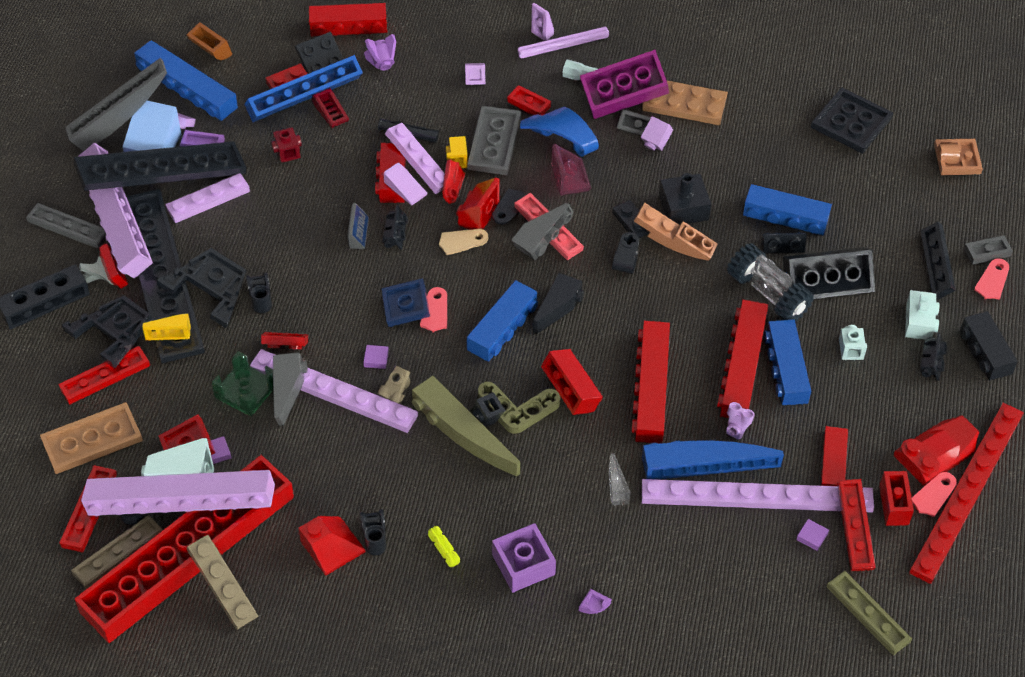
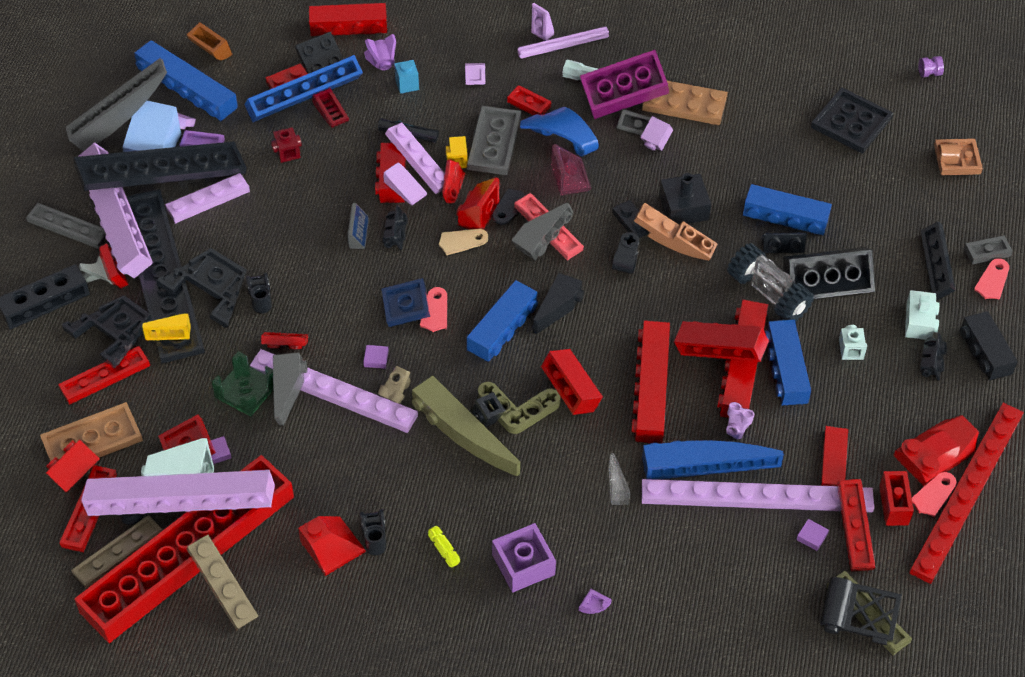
(71, 465): none -> red brick
(406, 76): none -> dark azure brick
(721, 341): none -> red brick
(840, 605): none -> black piece
(931, 66): none -> medium lavender wheel

